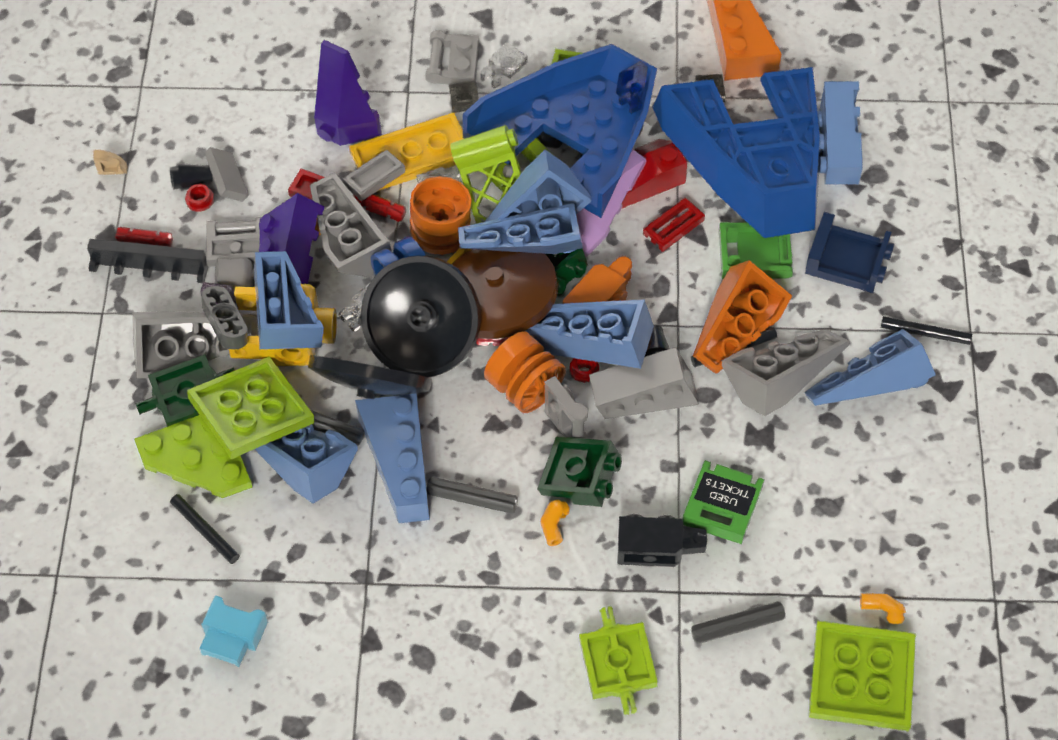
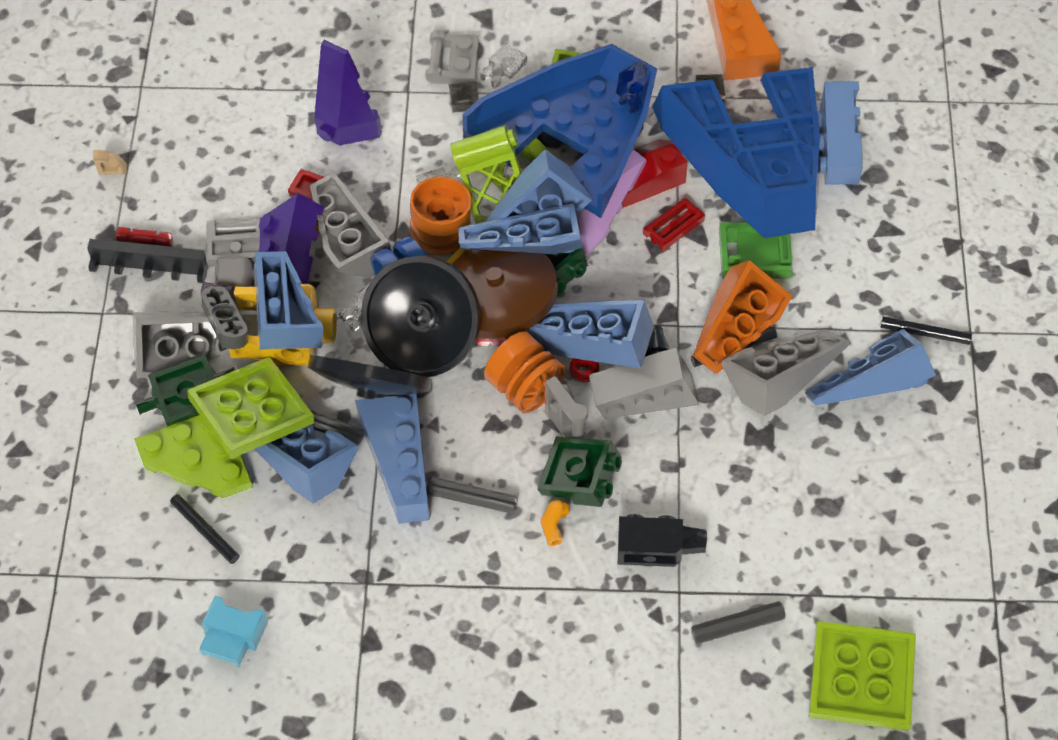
(187, 175): black cone -> none
(197, 192): red plate -> none
(226, 174): light grey tile -> none
(374, 175): light grey tile -> none
(383, 207): red axle -> none
(418, 147): yellow tile -> none
(603, 283): orange hinge -> none
(618, 660): lime plate -> none
(725, 494): bright green container -> none
(848, 256): dark blue panel -> none
(894, 609): light orange arm -> none

